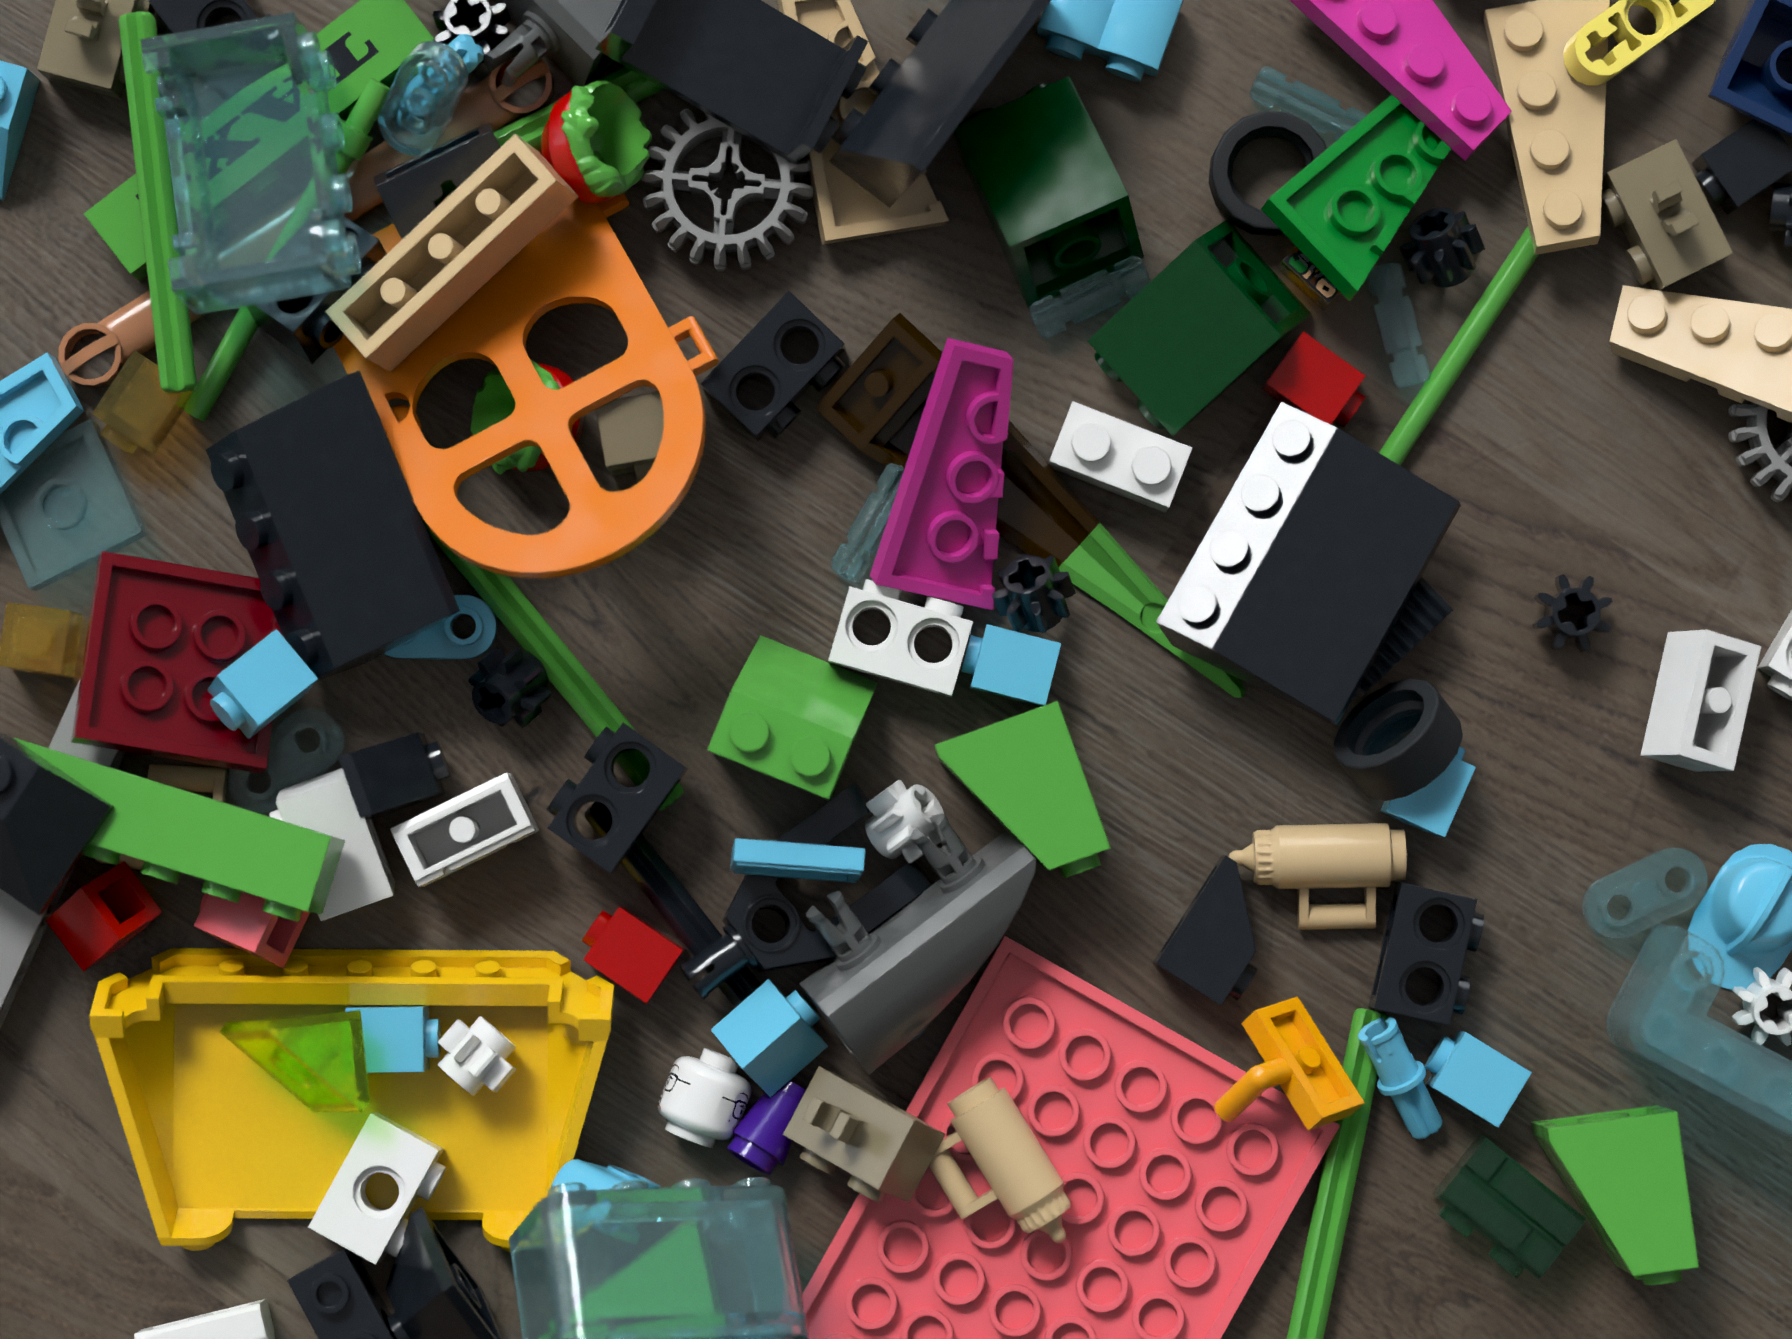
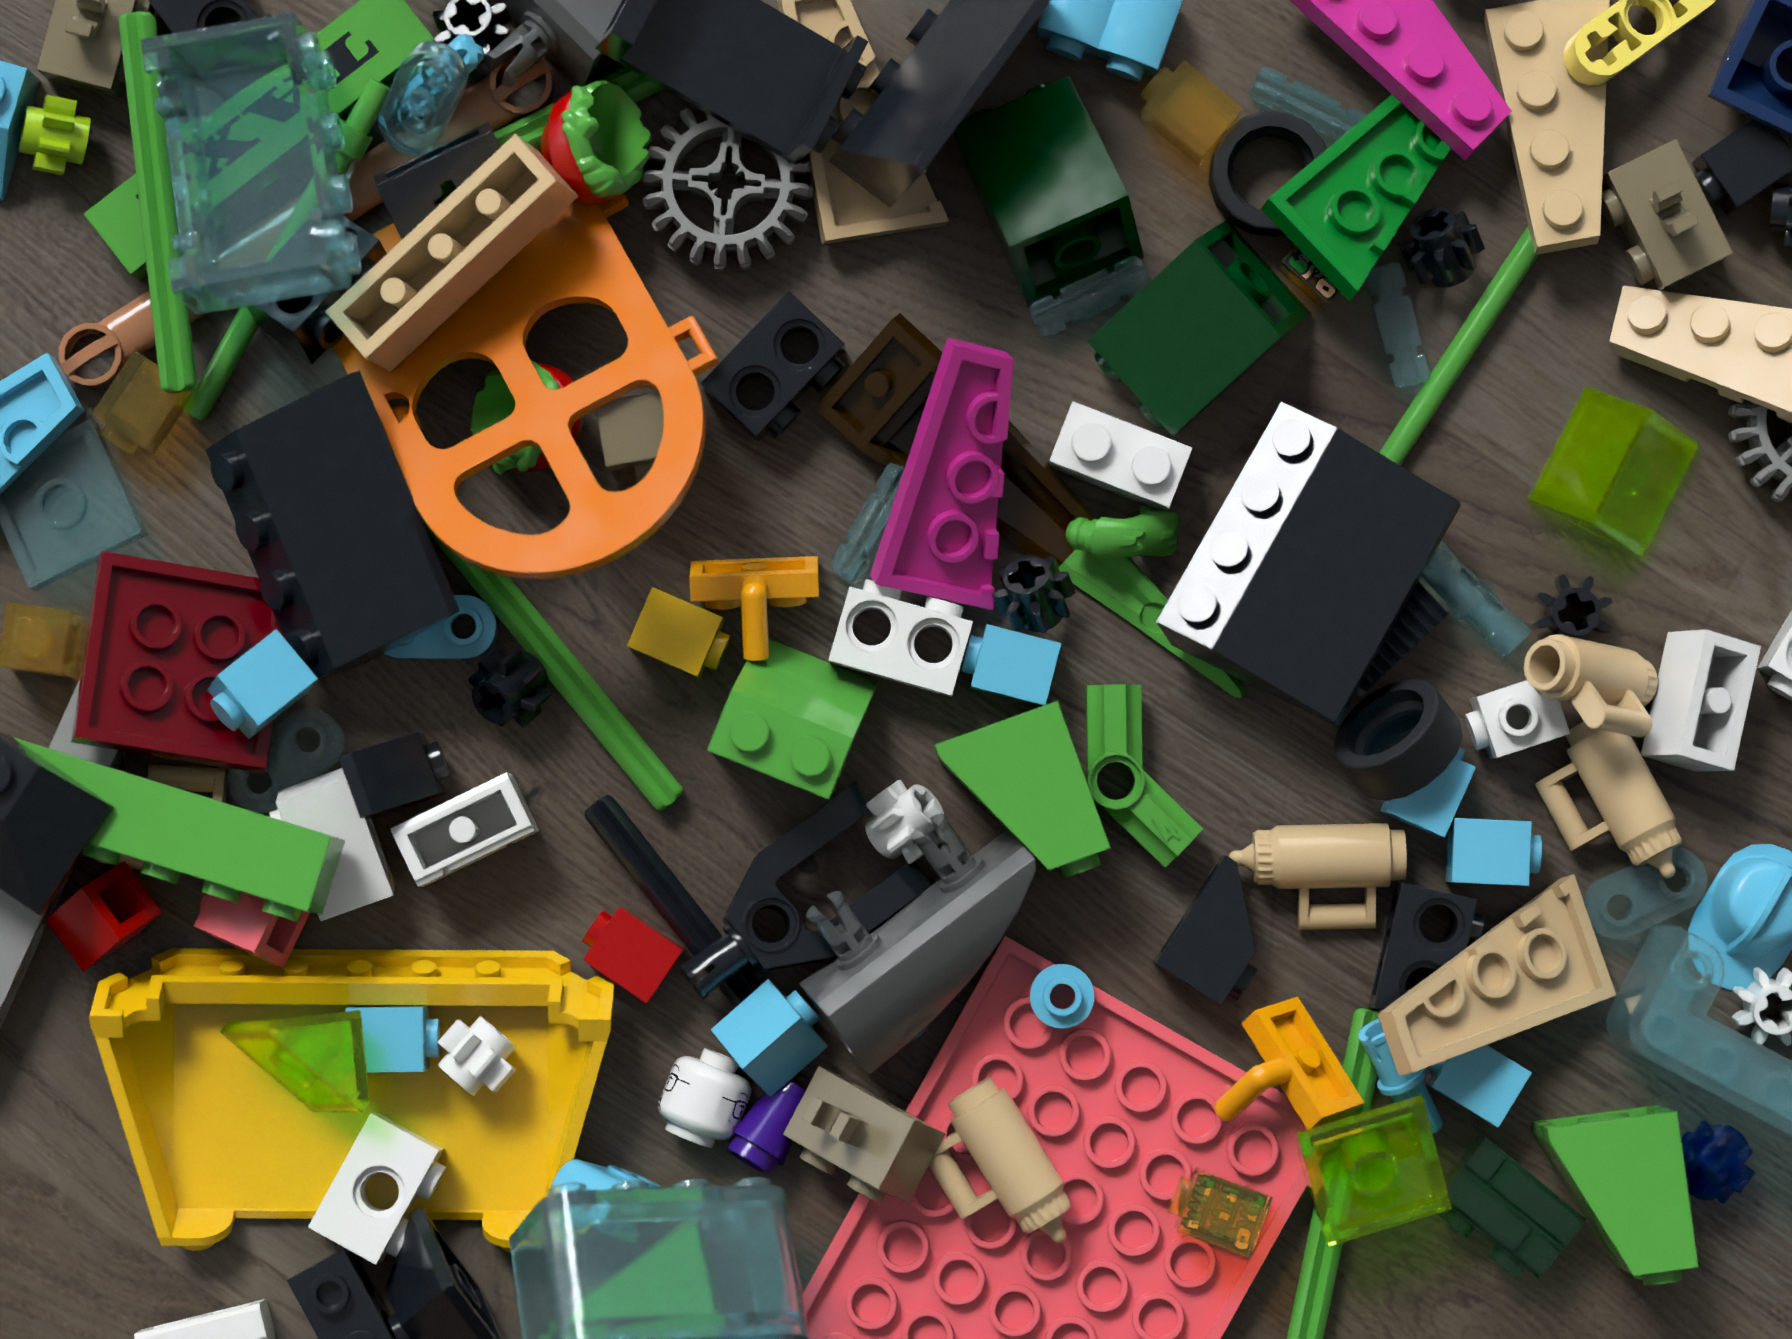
(54, 134): none -> lime gear
(630, 806): black brick -> none
(679, 634): none -> yellow brick
(749, 585): none -> light orange plate
(797, 860): medium azure tile -> none
(1044, 984): none -> medium azure plate
(1144, 535): none -> bright green piece
(1147, 810): none -> bright green piece
(1188, 110): none -> clear yellow brick
(1219, 1211): none -> clear yellow brick
(1316, 382): red brick -> none
(1373, 1170): none -> clear neon green slope
(1474, 601): none -> clear light blue pin
(1491, 852): none -> medium azure brick
(1507, 981): none -> tan wing
(1514, 720): none -> white brick
(1599, 679): none -> tan piece
(1614, 470): none -> clear neon green slope
(1623, 794): none -> tan piece
(1716, 1161): none -> clear blue gear

